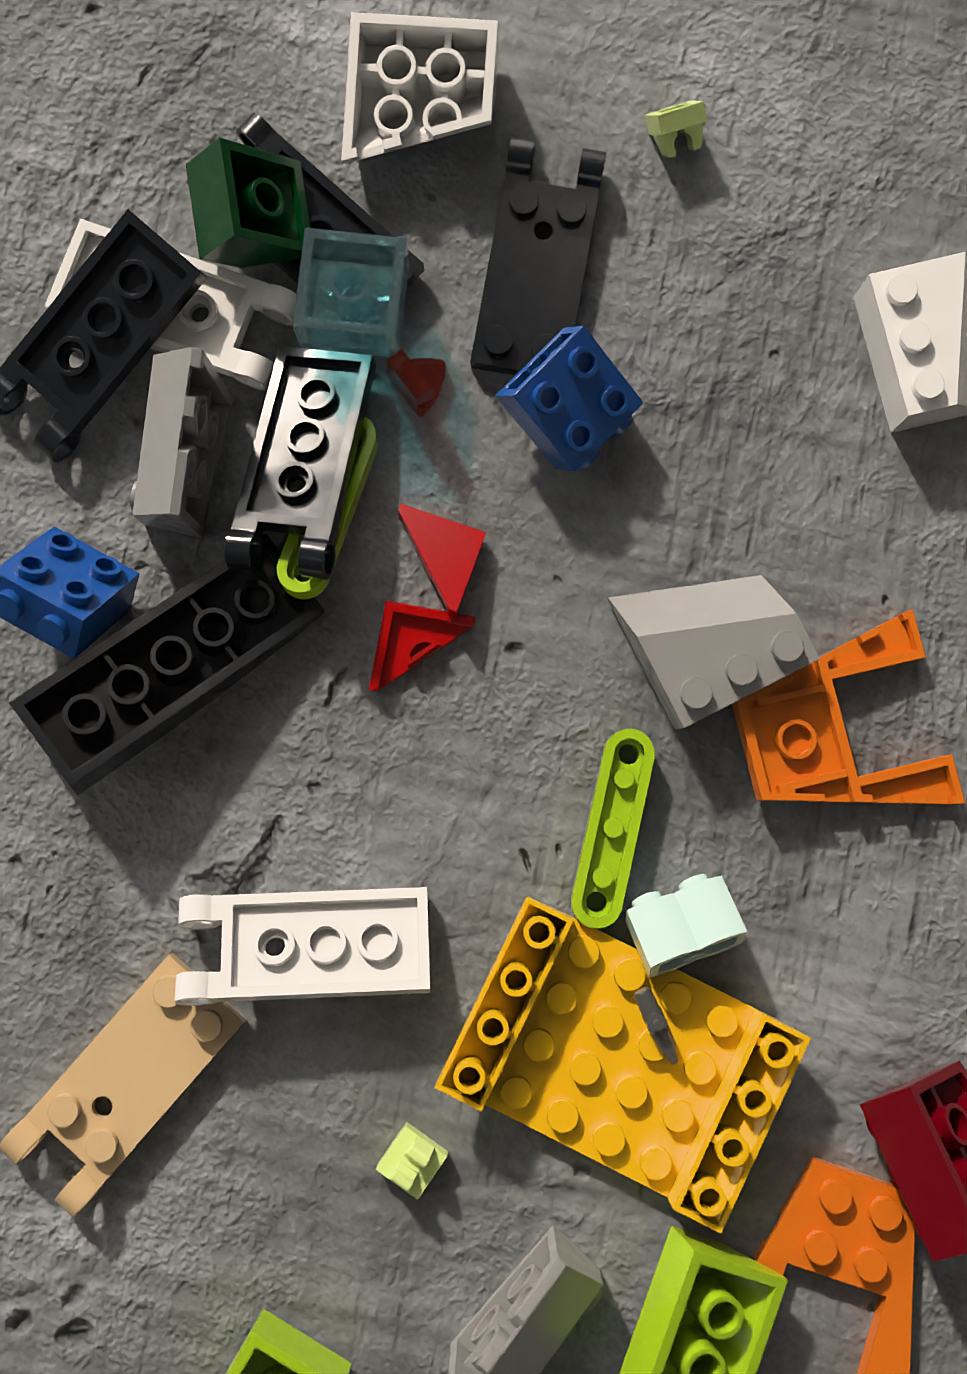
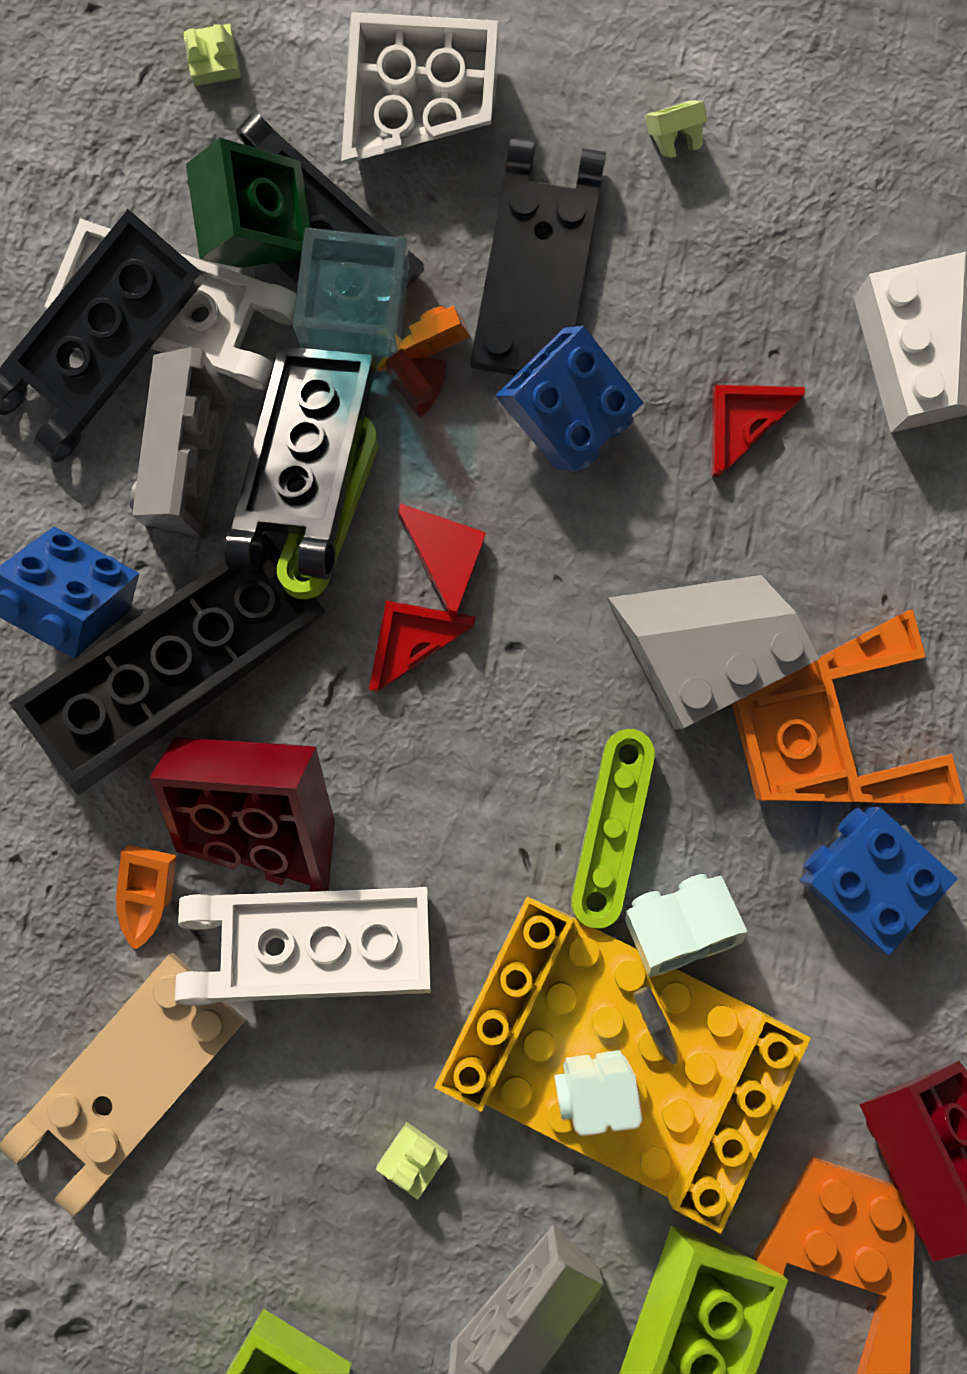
(143, 891): none -> orange plate
(212, 54): none -> yellowish green tile
(248, 807): none -> dark red wedge
(433, 333): none -> orange plate
(598, 1093): none -> light aqua brick
(743, 416): none -> red tile
(876, 878): none -> blue brick

